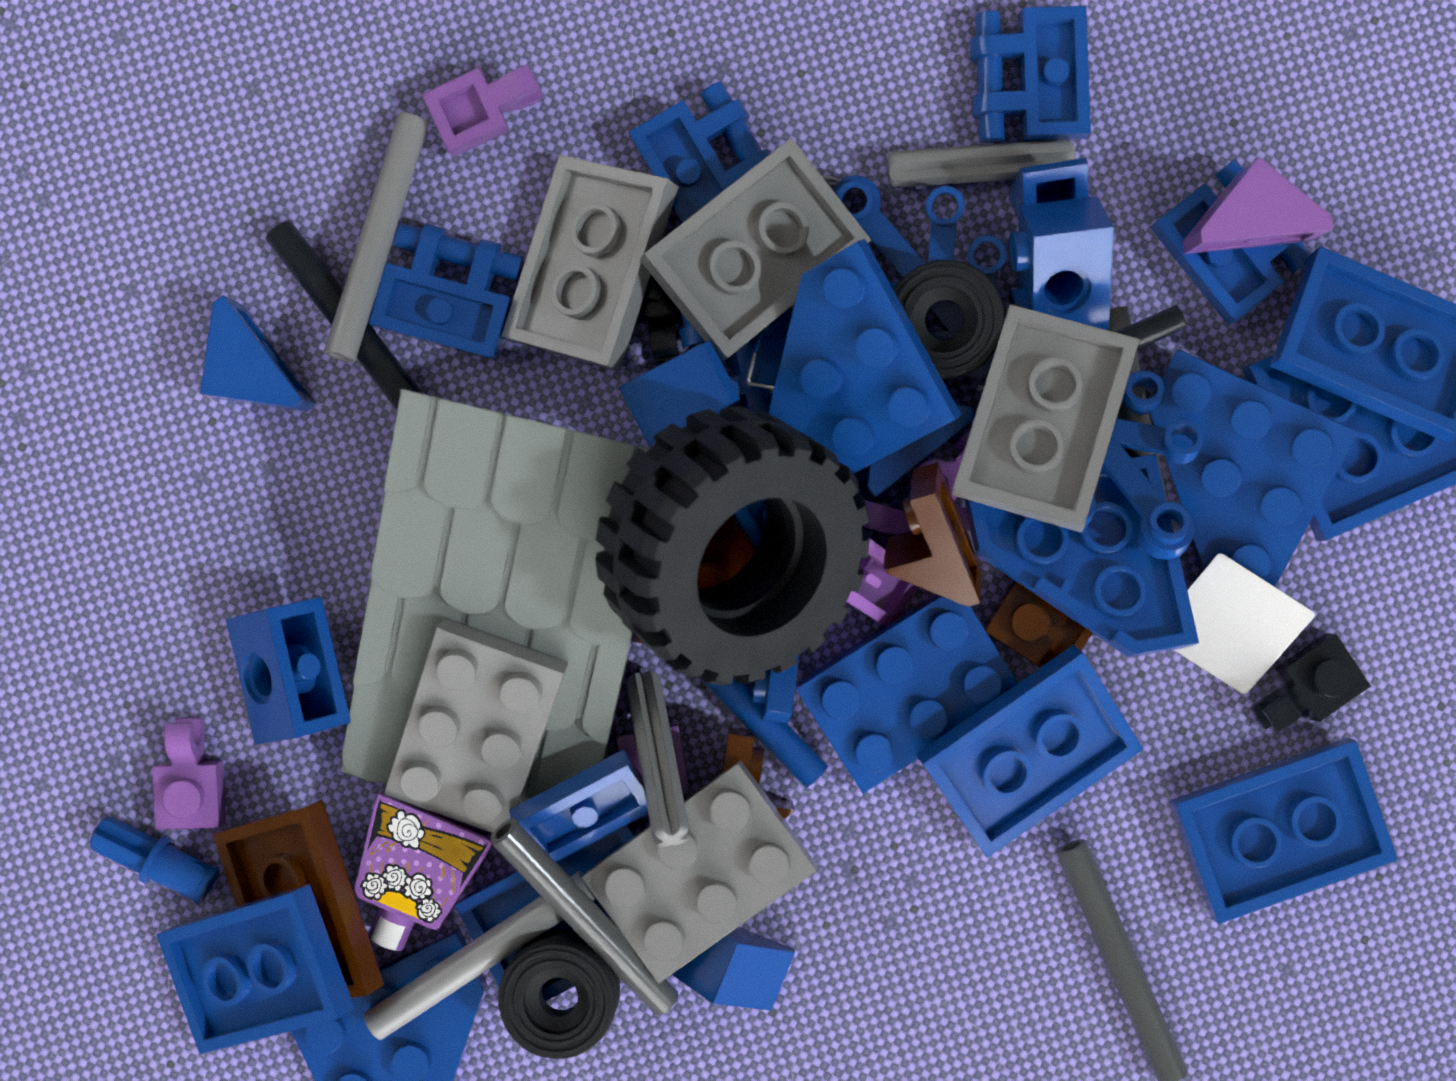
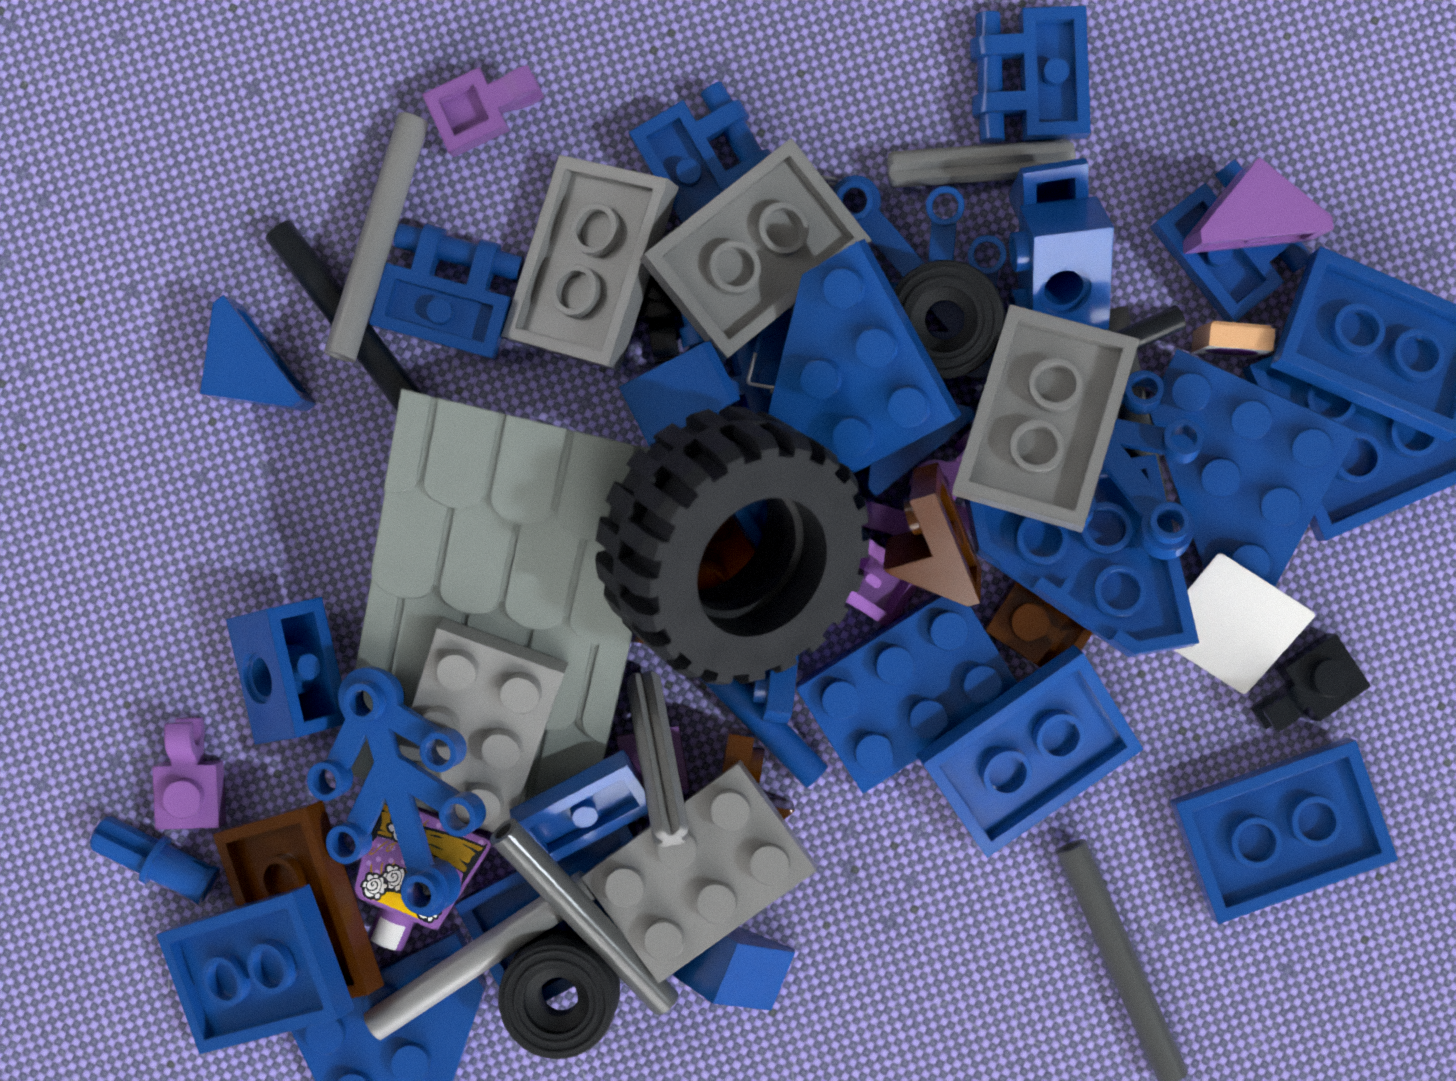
(396, 781): none -> blue plant
(1233, 339): none -> light nougat tile

